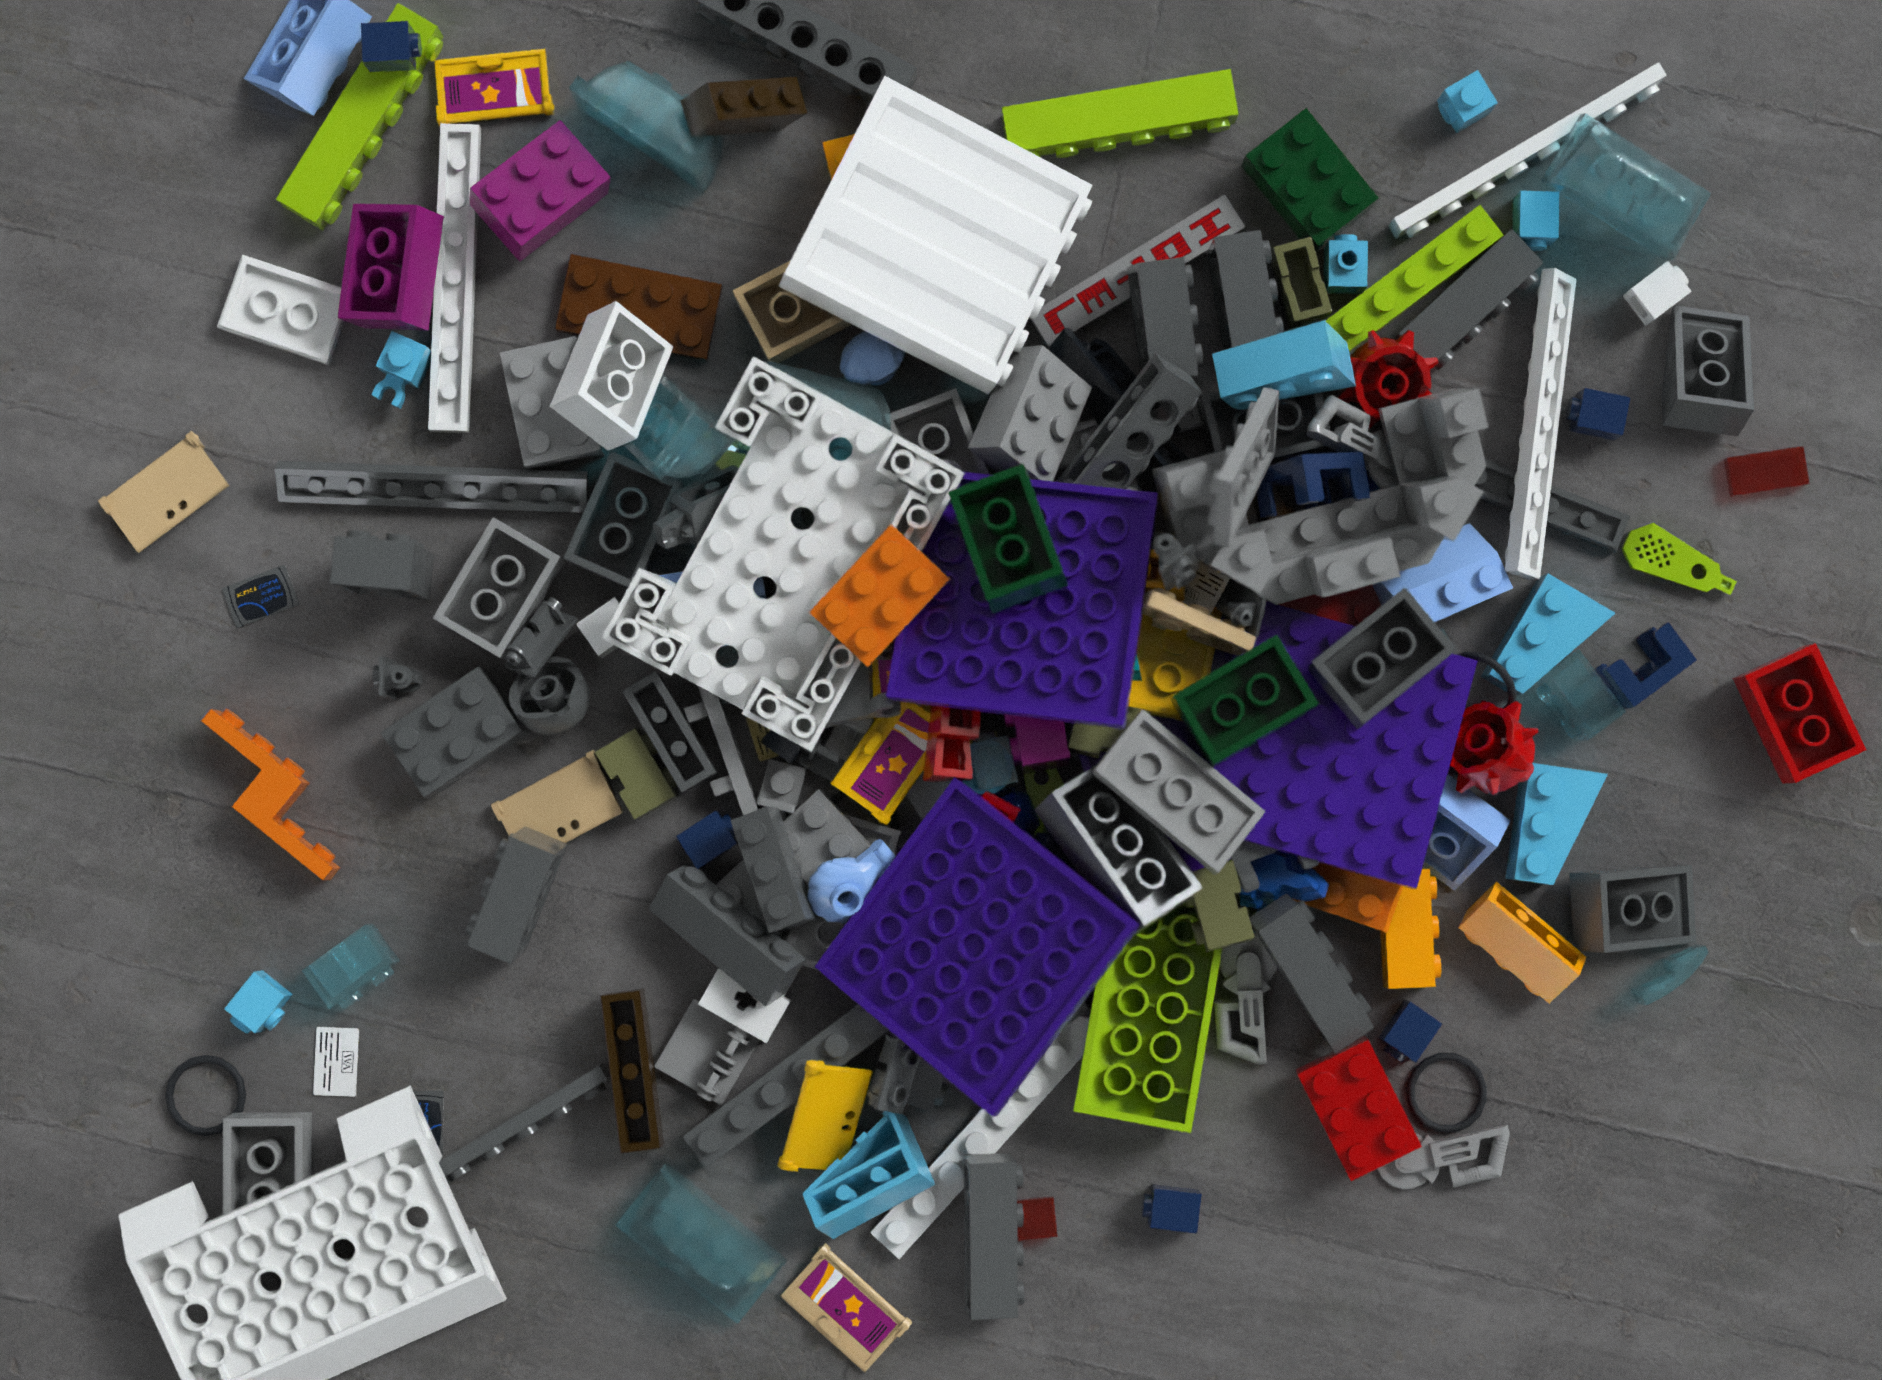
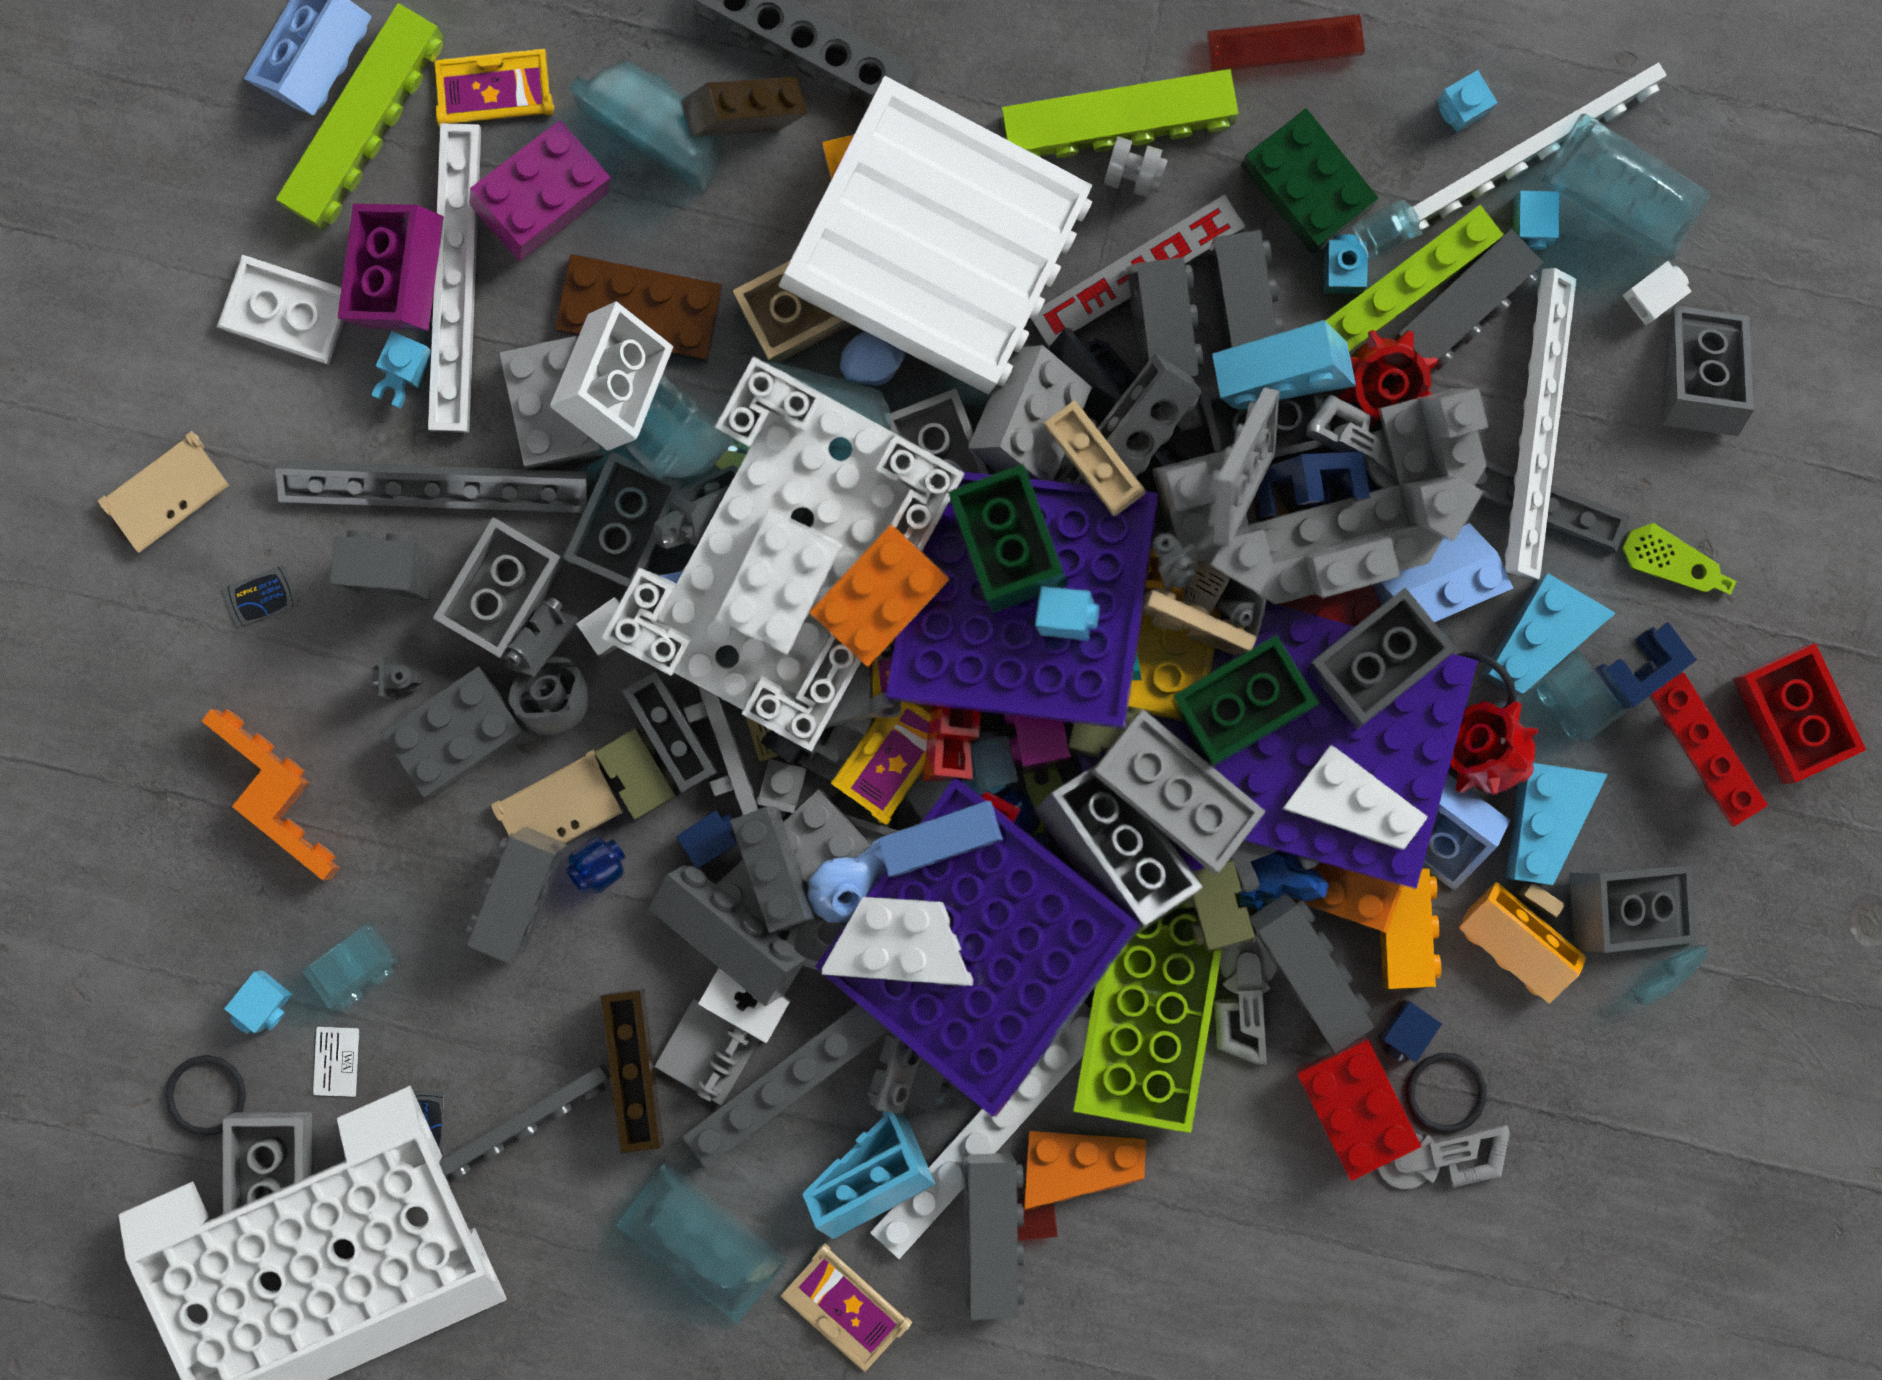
(390, 46): dark blue brick -> none
(595, 865): none -> clear blue head
(778, 581): none -> white brick
(825, 1104): yellow door -> none
(899, 943): none -> white wing
(940, 839): none -> medium blue tile
(1066, 613): none -> medium azure brick
(1078, 1164): none -> orange wing
(1094, 458): none -> tan tile
(1145, 170): none -> light grey brick
(1172, 1208): dark blue brick -> none
(1286, 43): none -> clear red plate
(1300, 283): olive brick -> none
(1354, 800): none -> white wing
(1388, 229): none -> clear light blue brick
(1541, 899): none -> tan tile
(1598, 413): dark blue brick -> none
(1708, 750): none -> red plate
(1766, 471): clear red tile -> none

